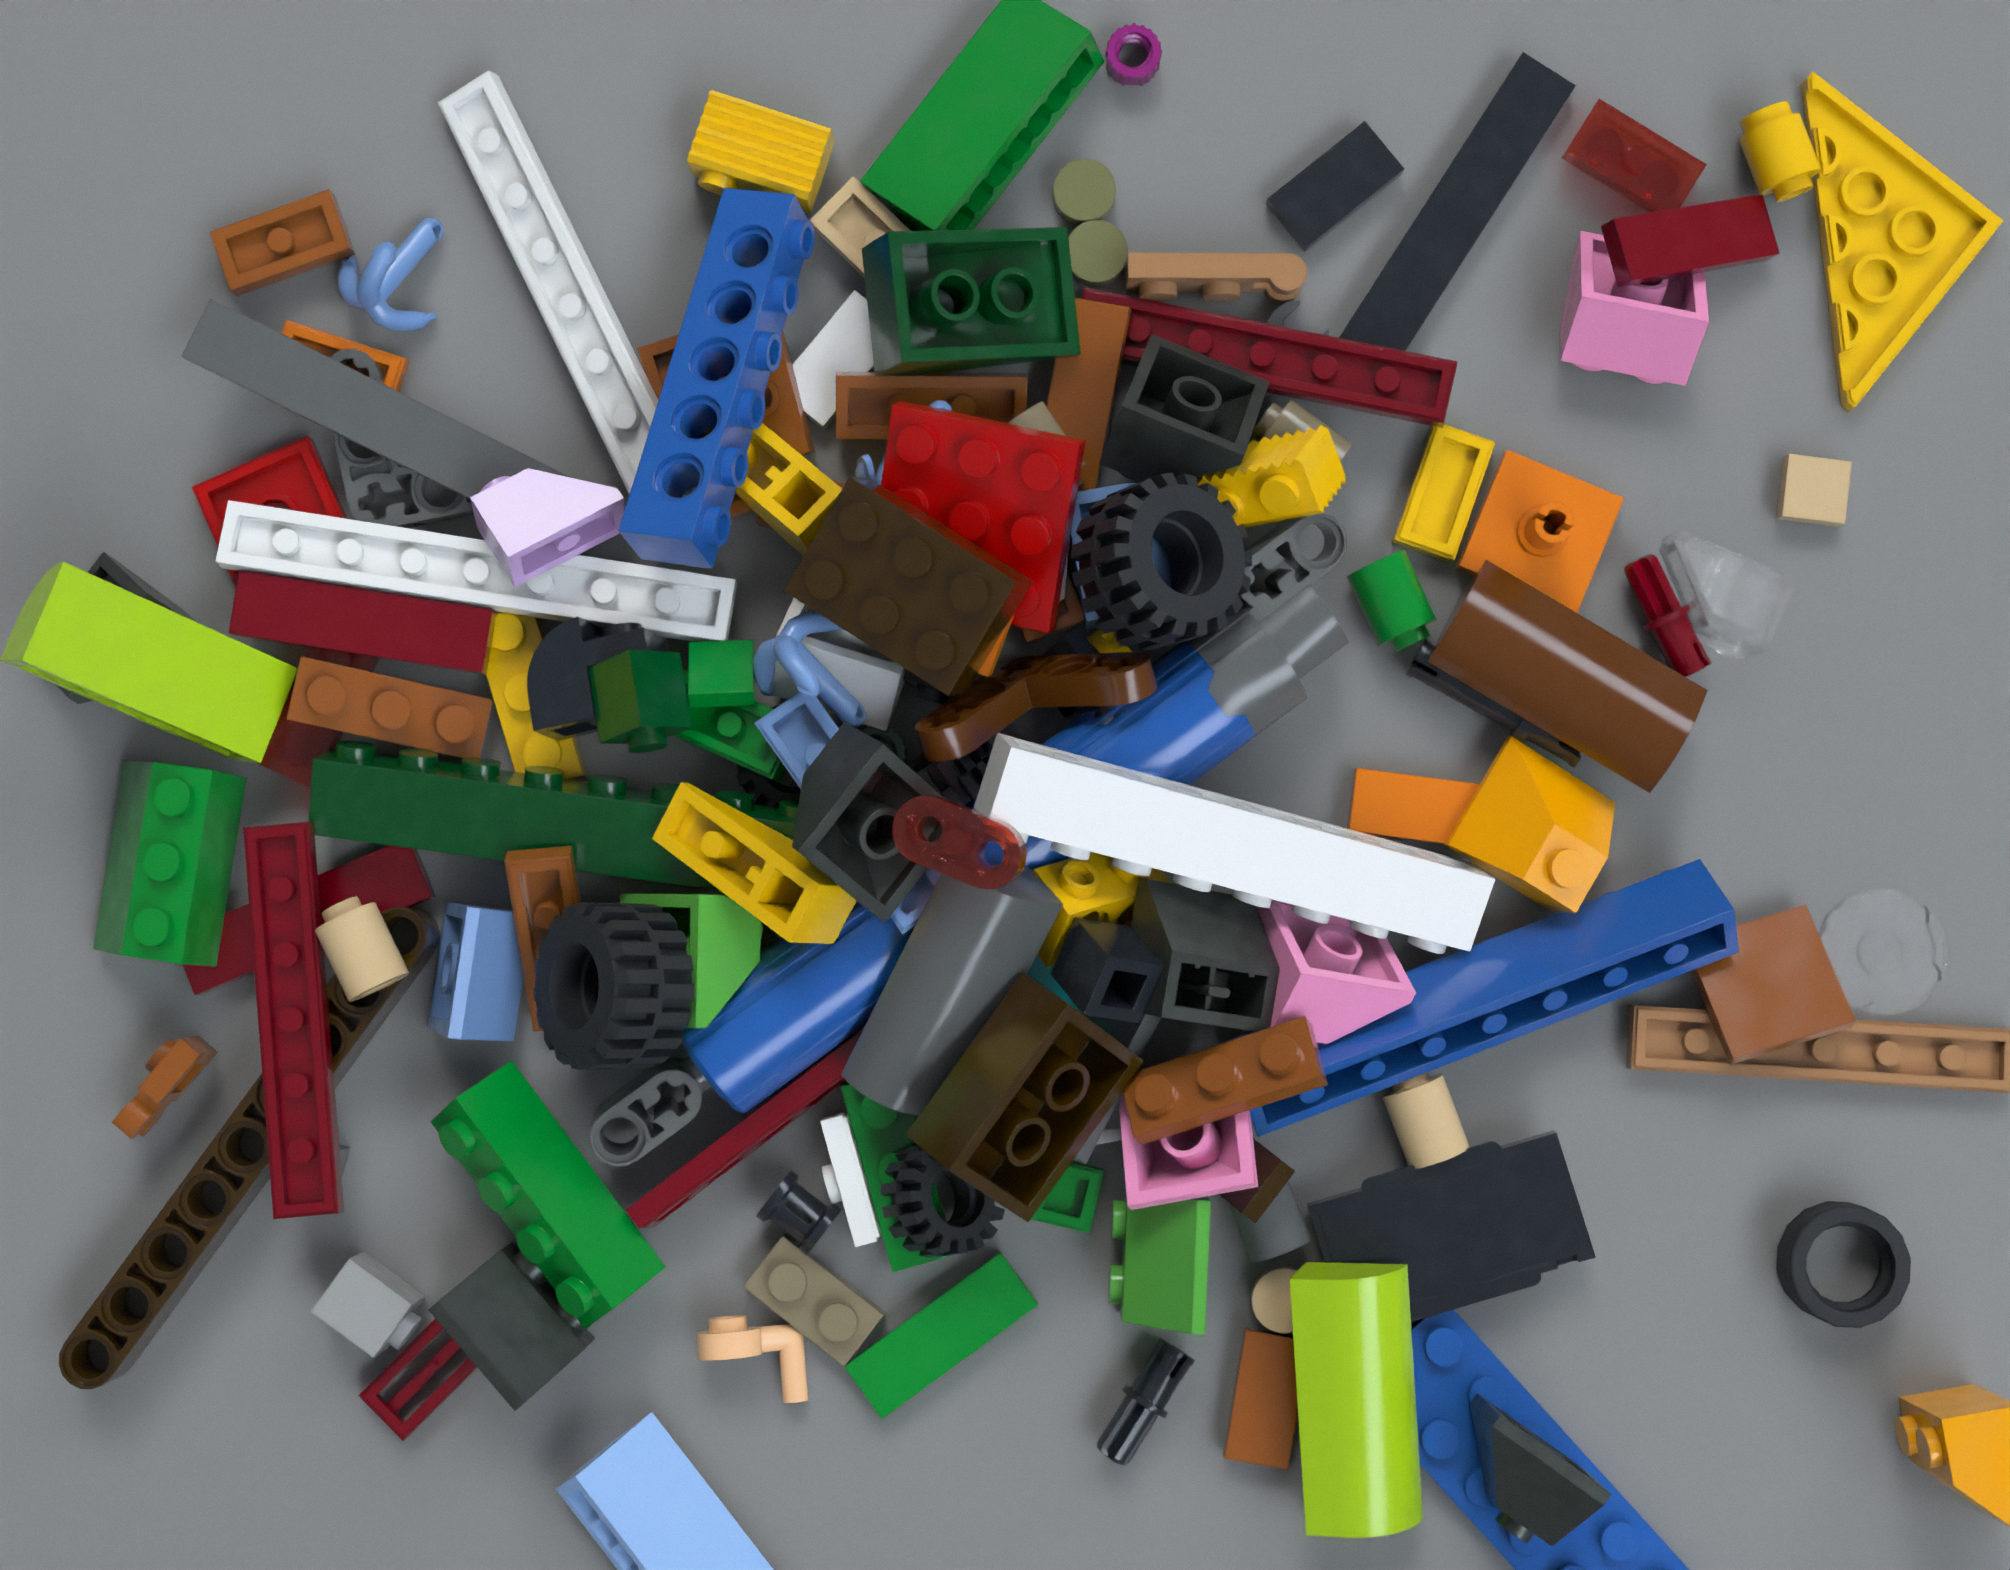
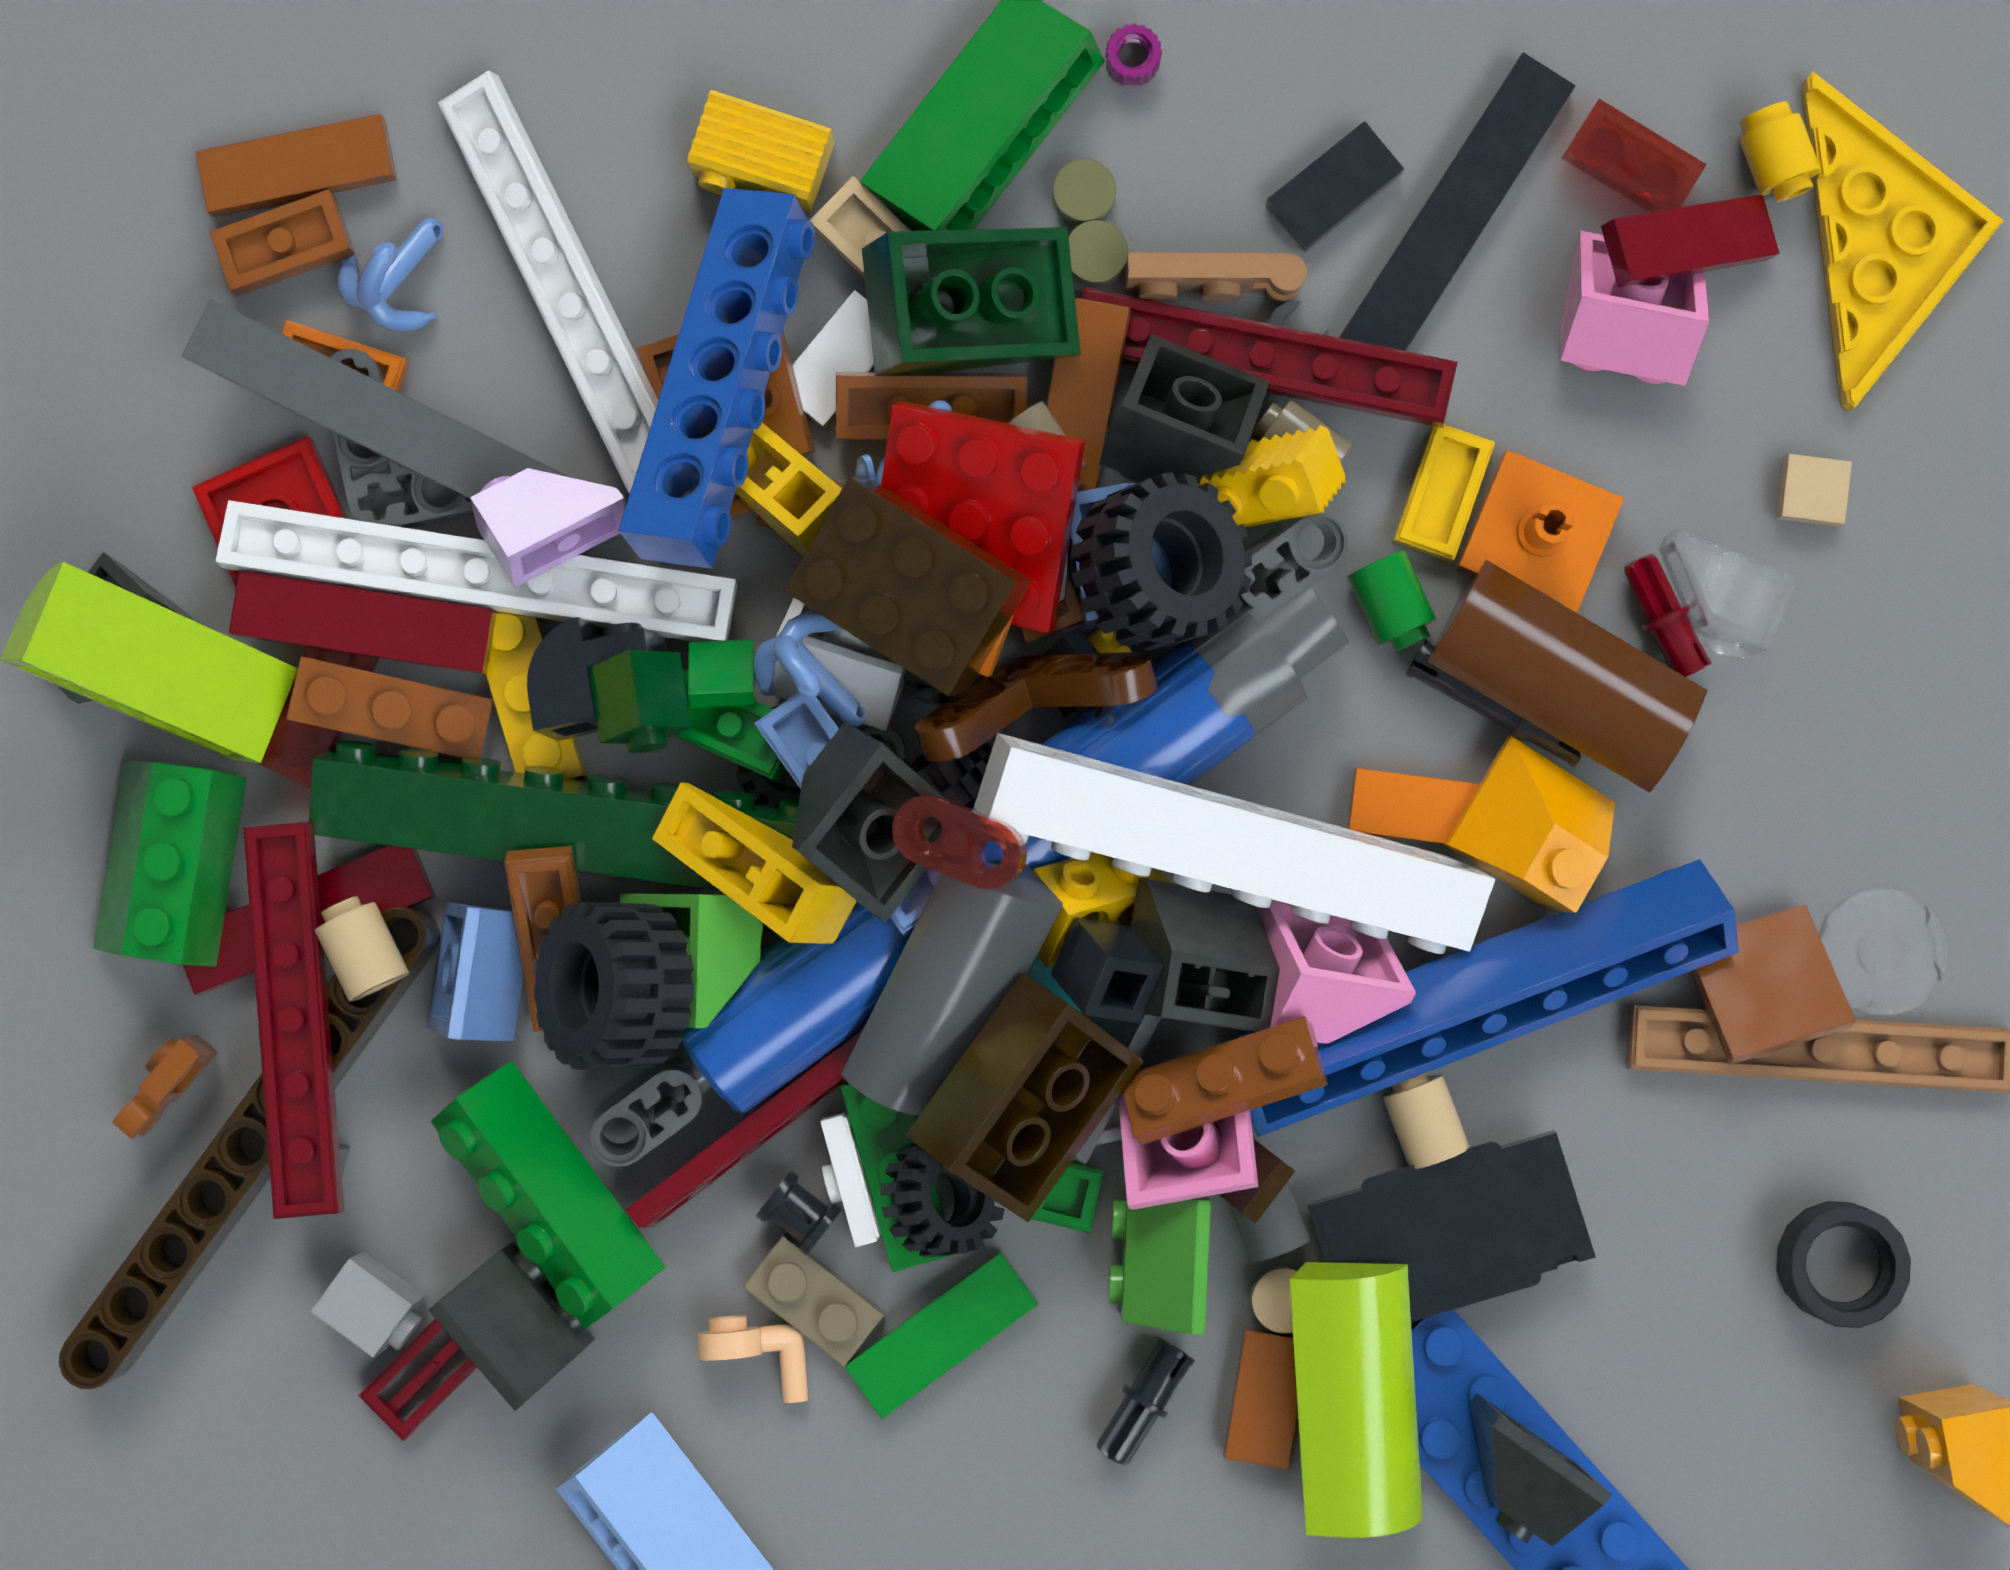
(296, 165): none -> dark orange tile

